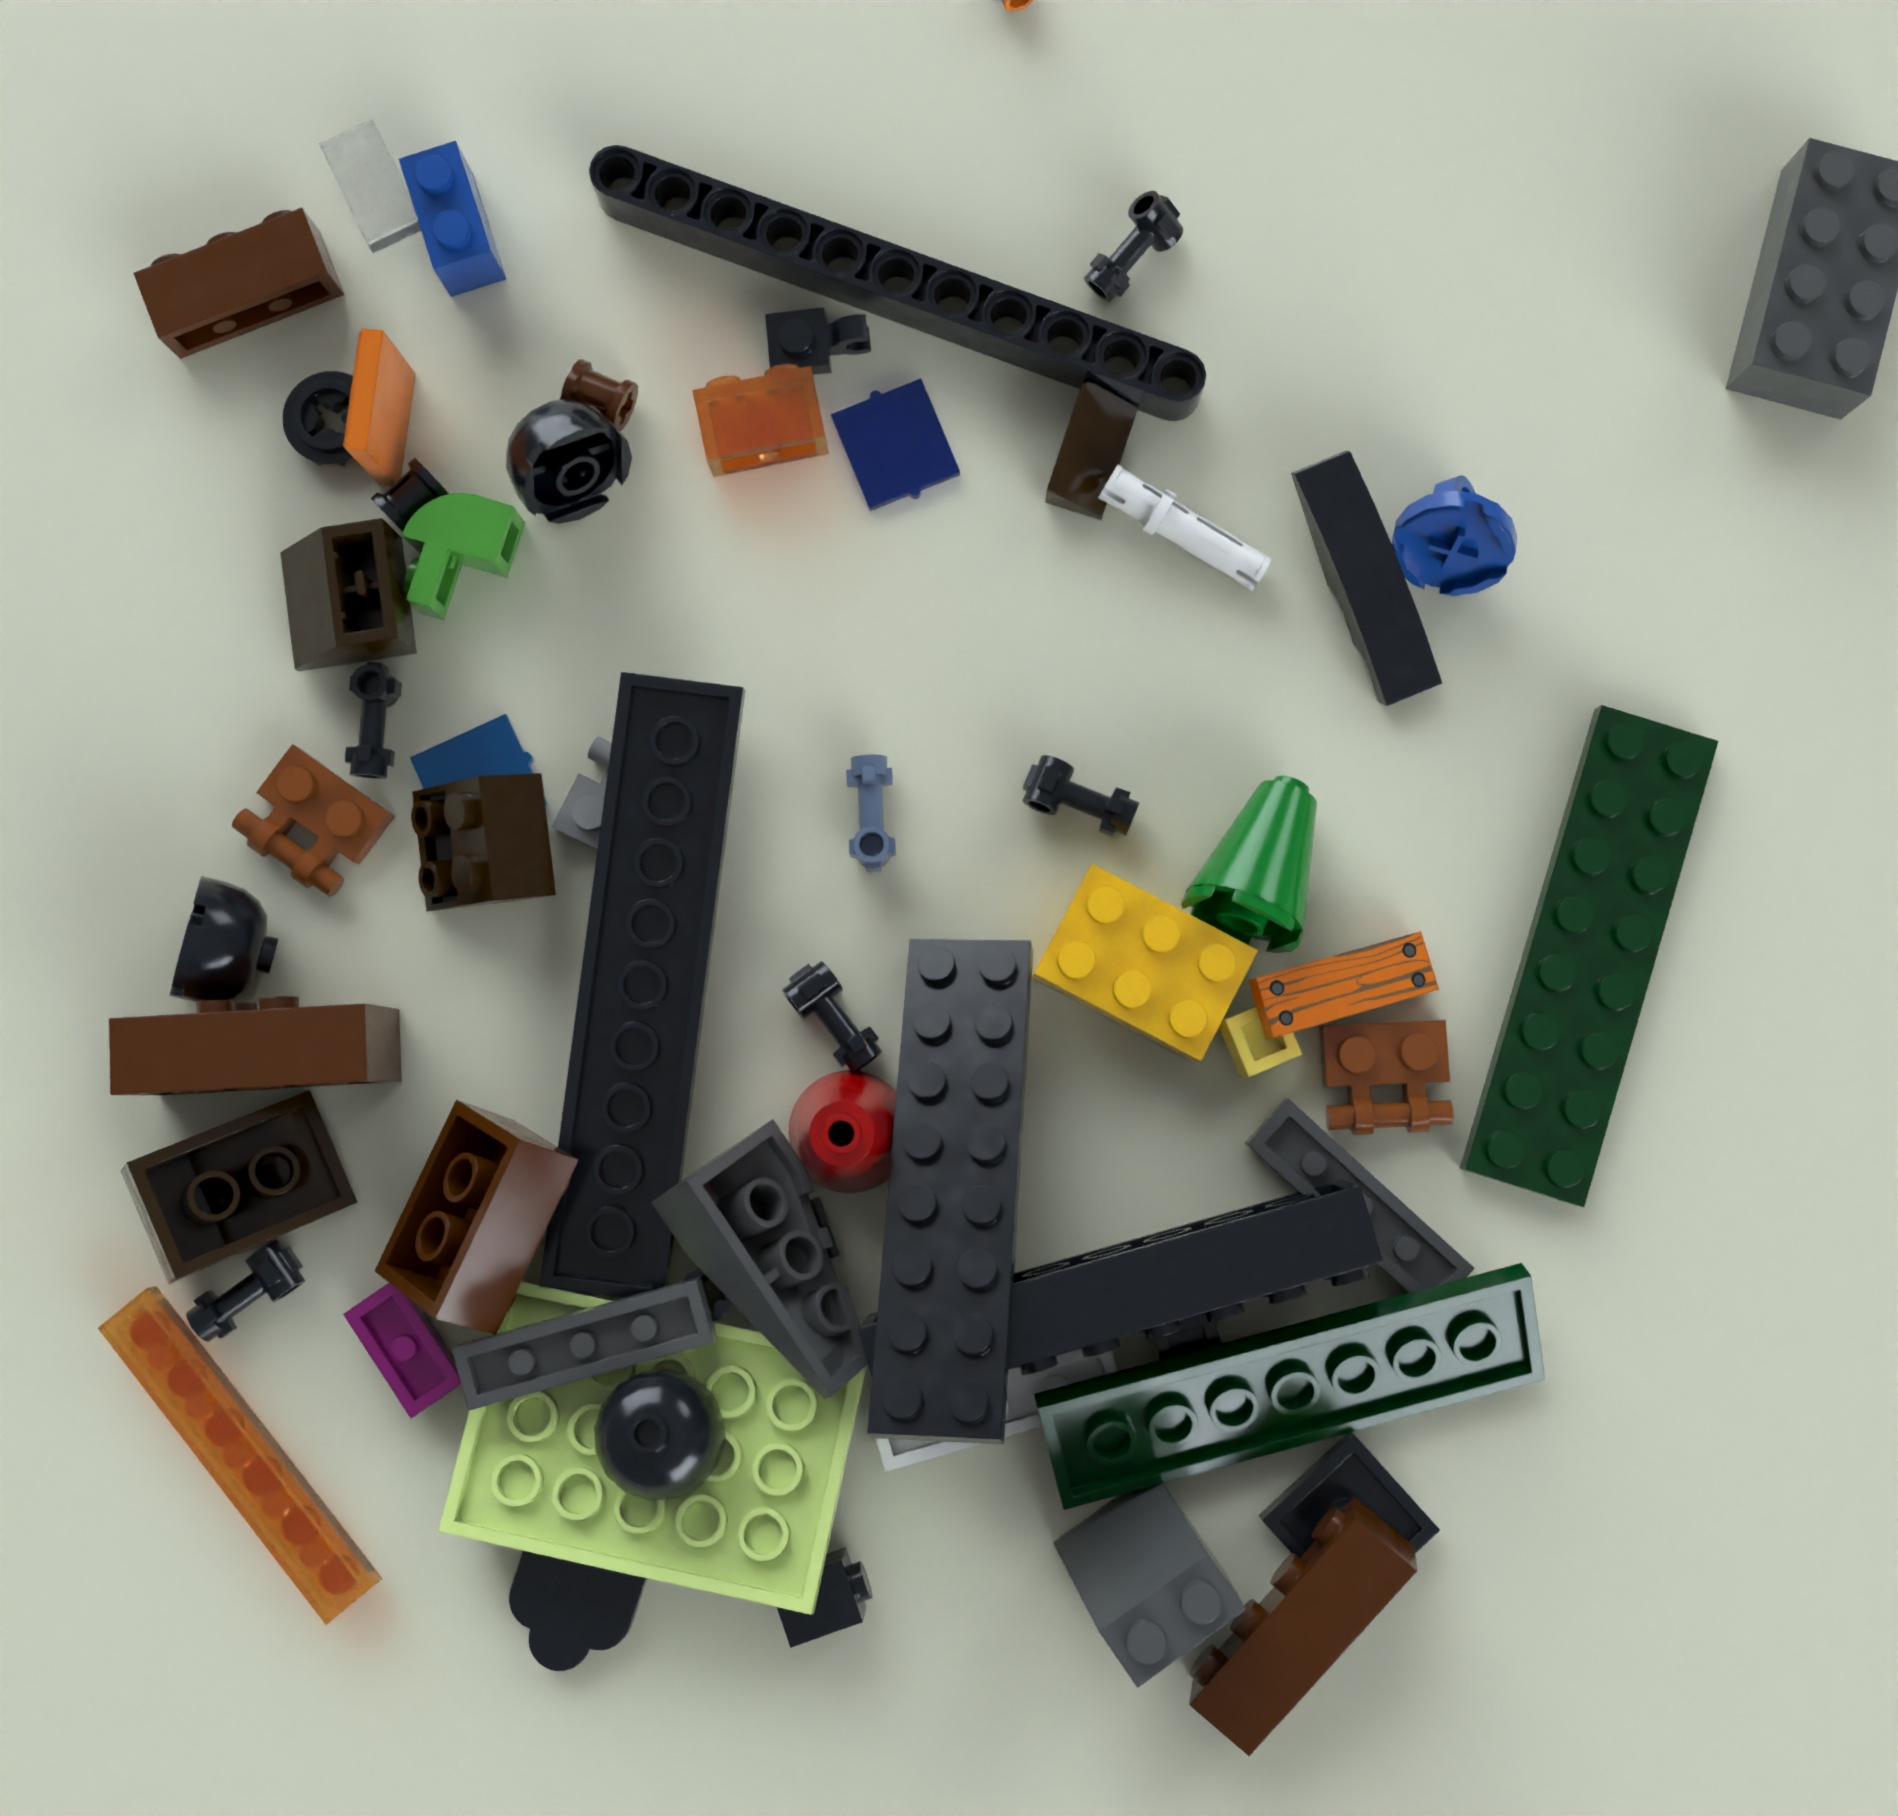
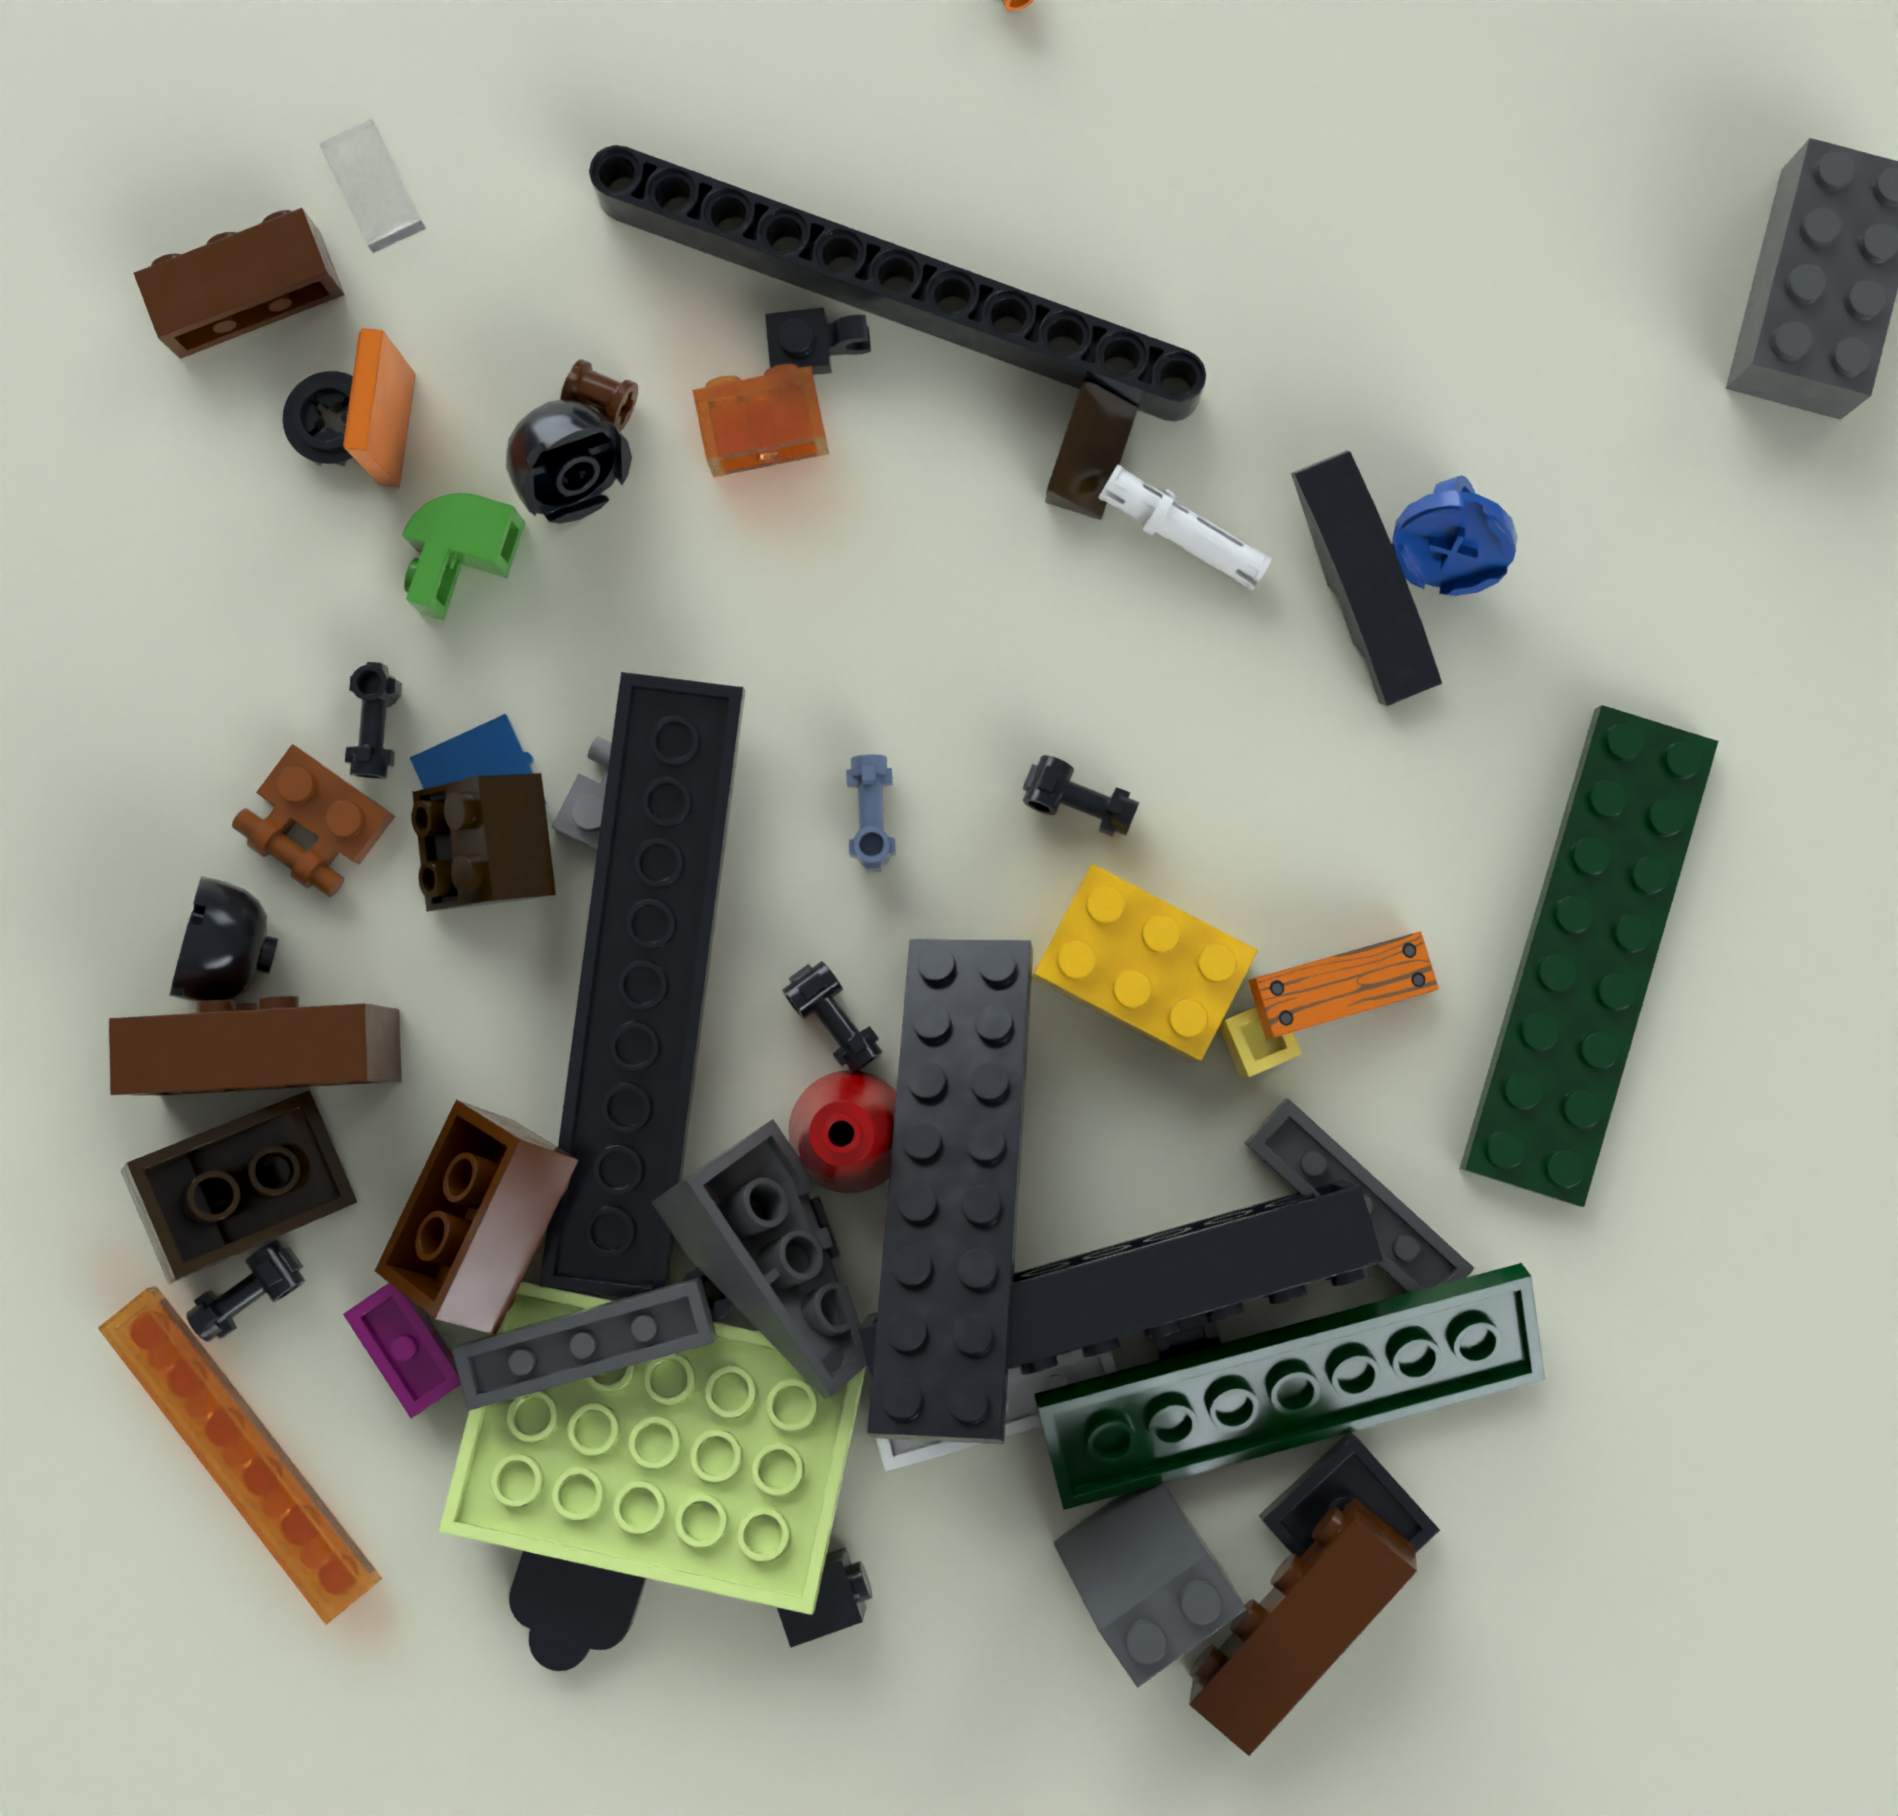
(347, 595): dark brown slope -> none
(409, 494): black bush -> none
(452, 218): blue brick -> none
(659, 1434): black cylinder -> none
(895, 444): clear blue piece -> none
(1155, 227): black bar -> none
(1261, 868): green cone -> none
(1386, 1055): dark orange plate -> none

